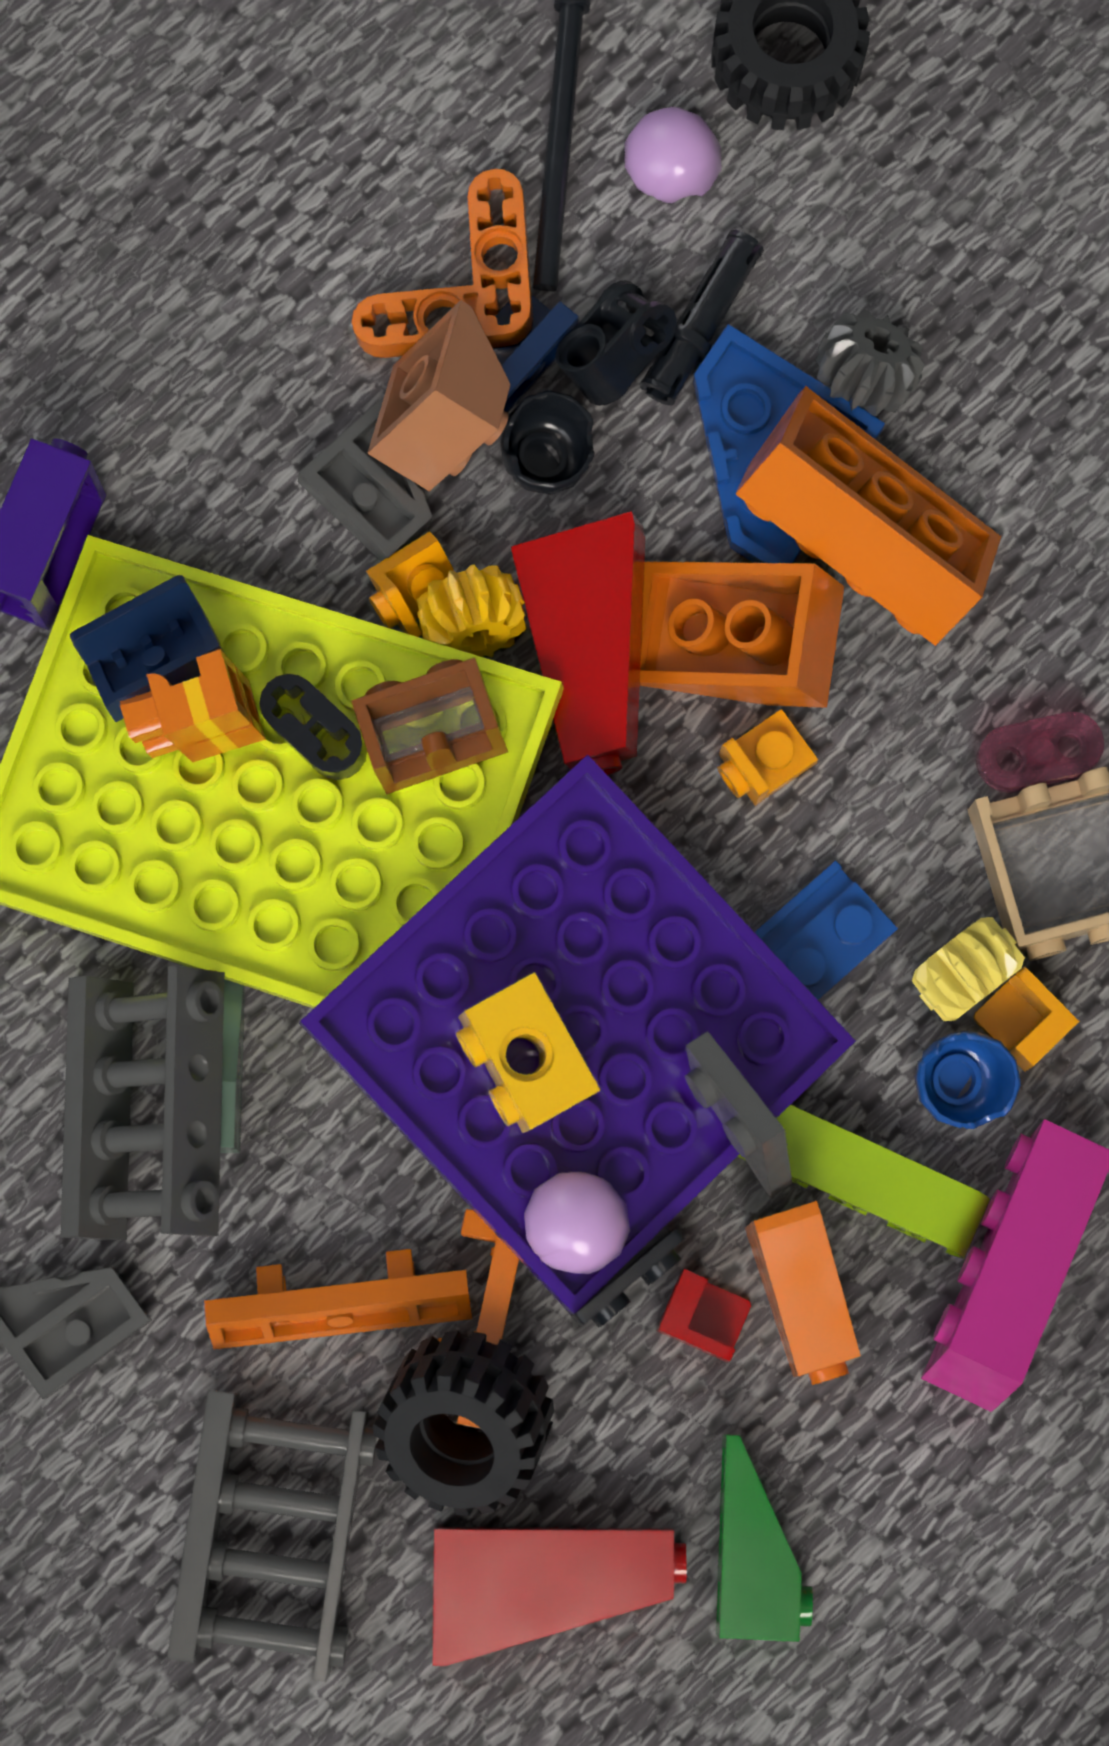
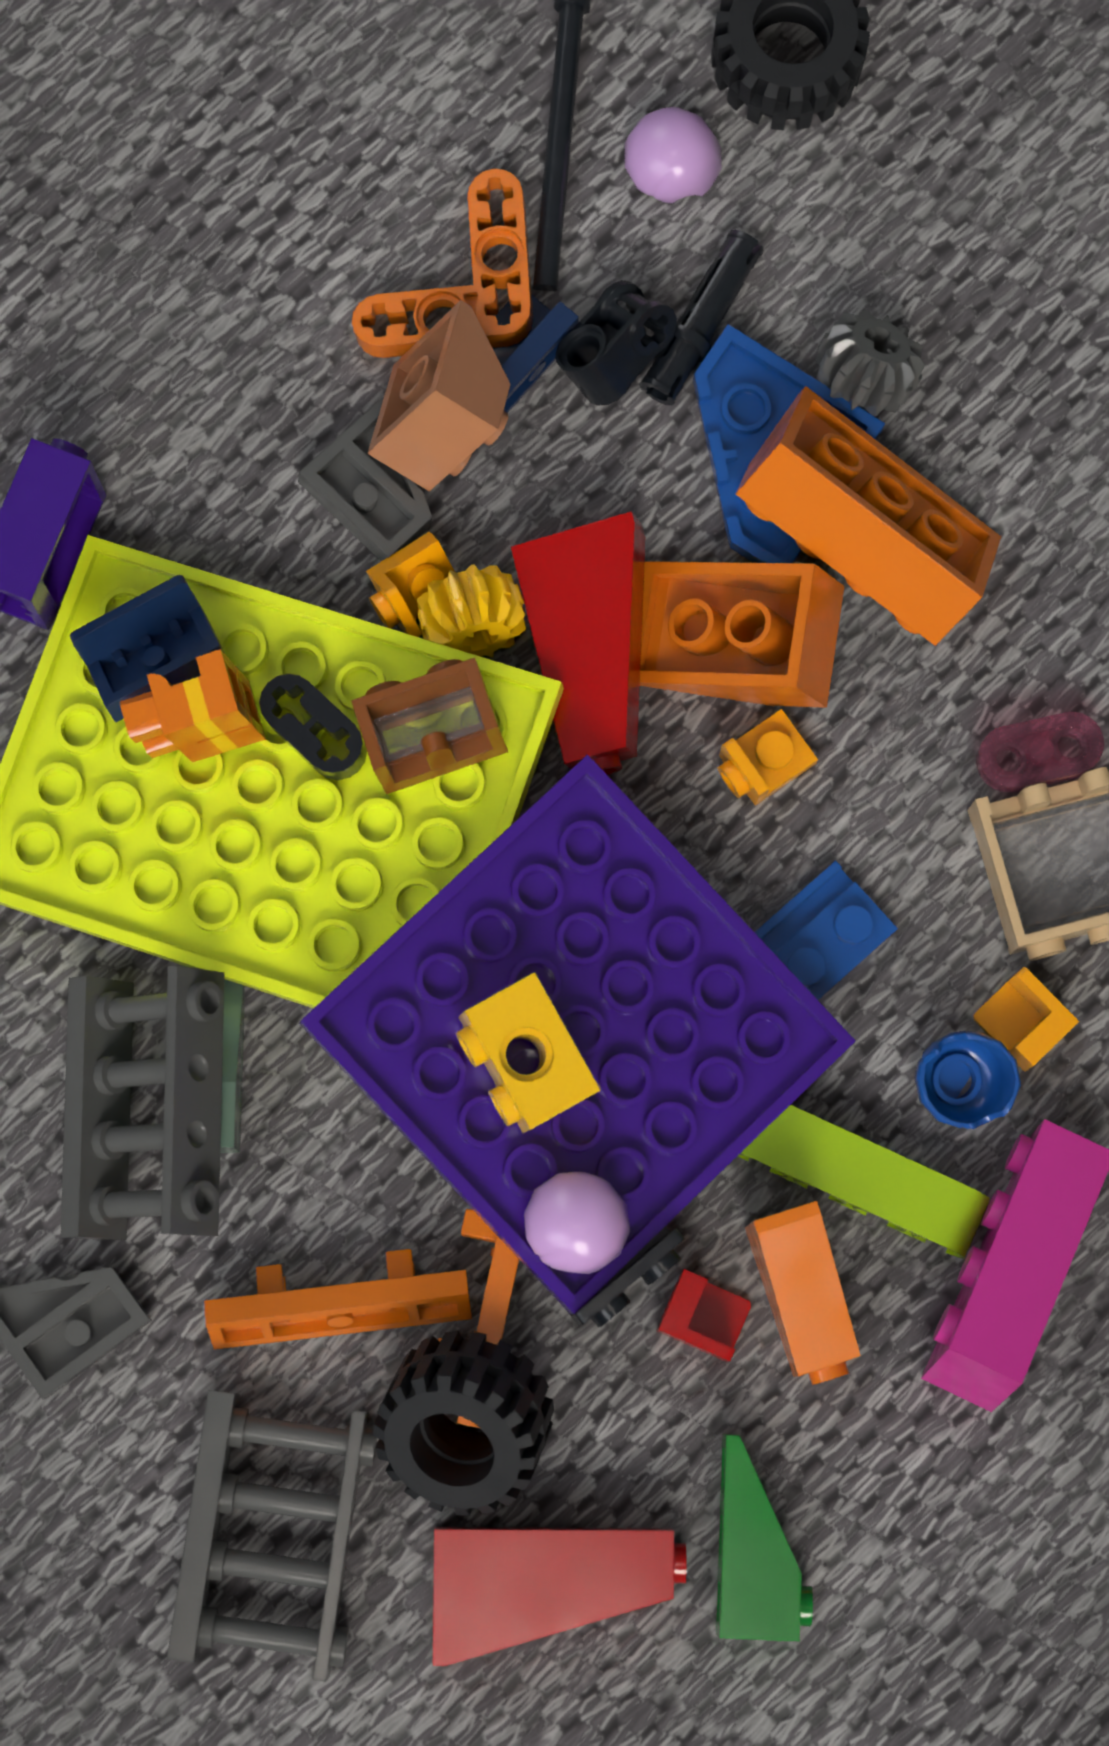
(554, 421): black hair -> none
(744, 1115): dark grey wing -> none
(968, 969): light yellow gear -> none

